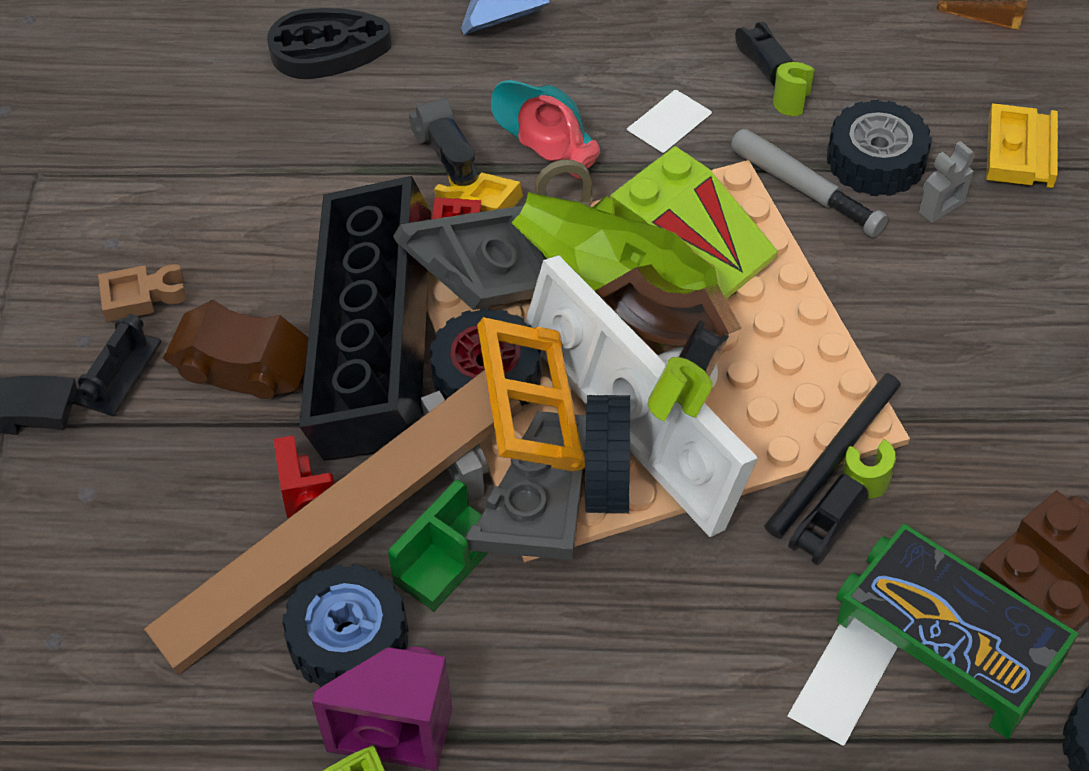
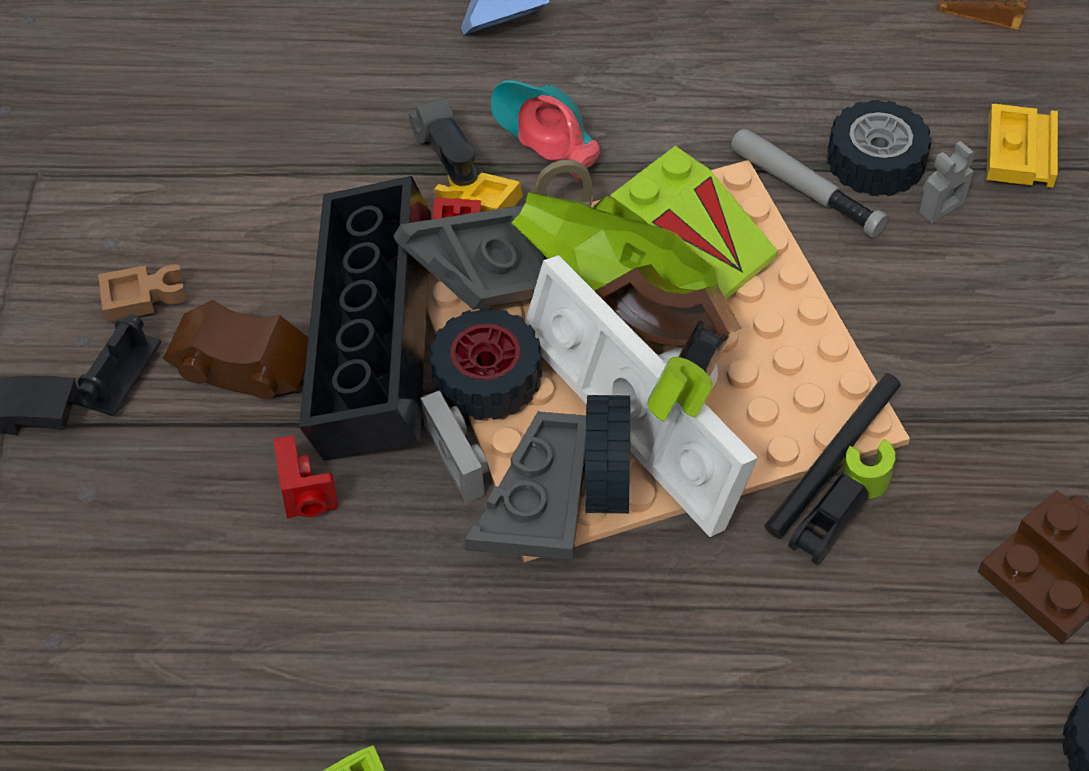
(325, 526): medium nougat tile -> none
(338, 598): black wheel -> none
(345, 29): black piece -> none
(389, 702): magenta slope -> none
(433, 552): green panel -> none
(500, 389): light orange window -> none
(669, 121): white sticker -> none
(790, 78): piece -> none
(843, 681): white sticker -> none
(958, 623): panel -> none

